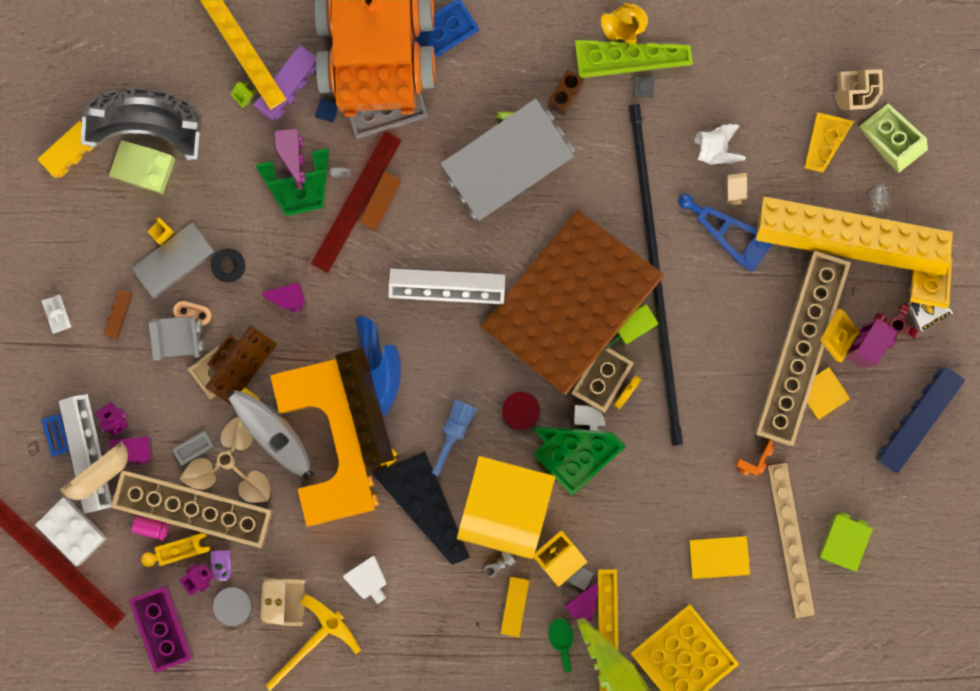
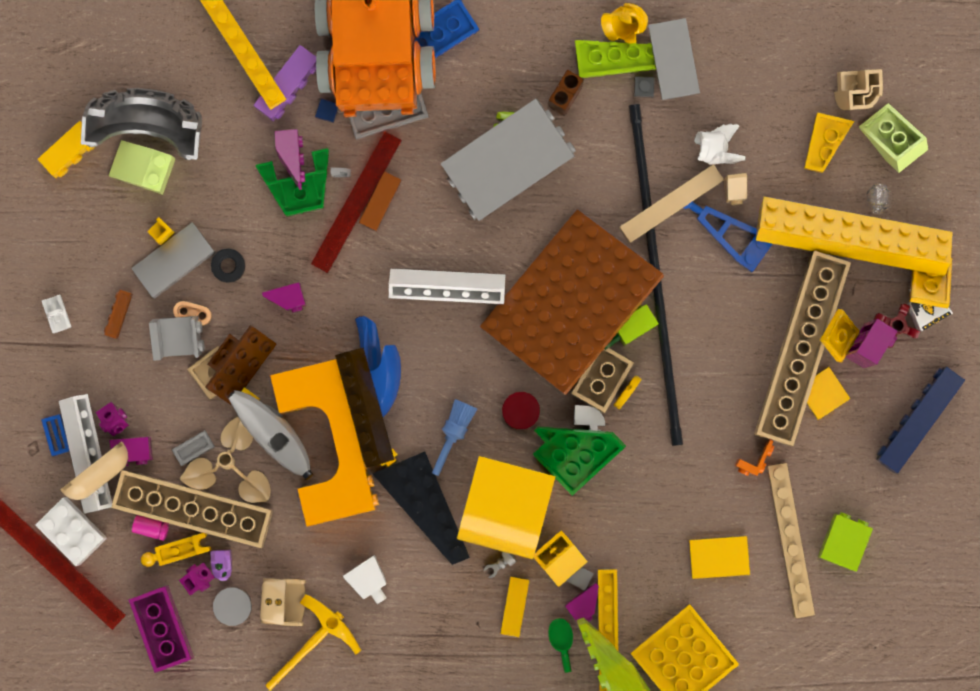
(242, 94): lime tile -> none
(671, 203): none -> tan tile
(673, 59): none -> light grey tile

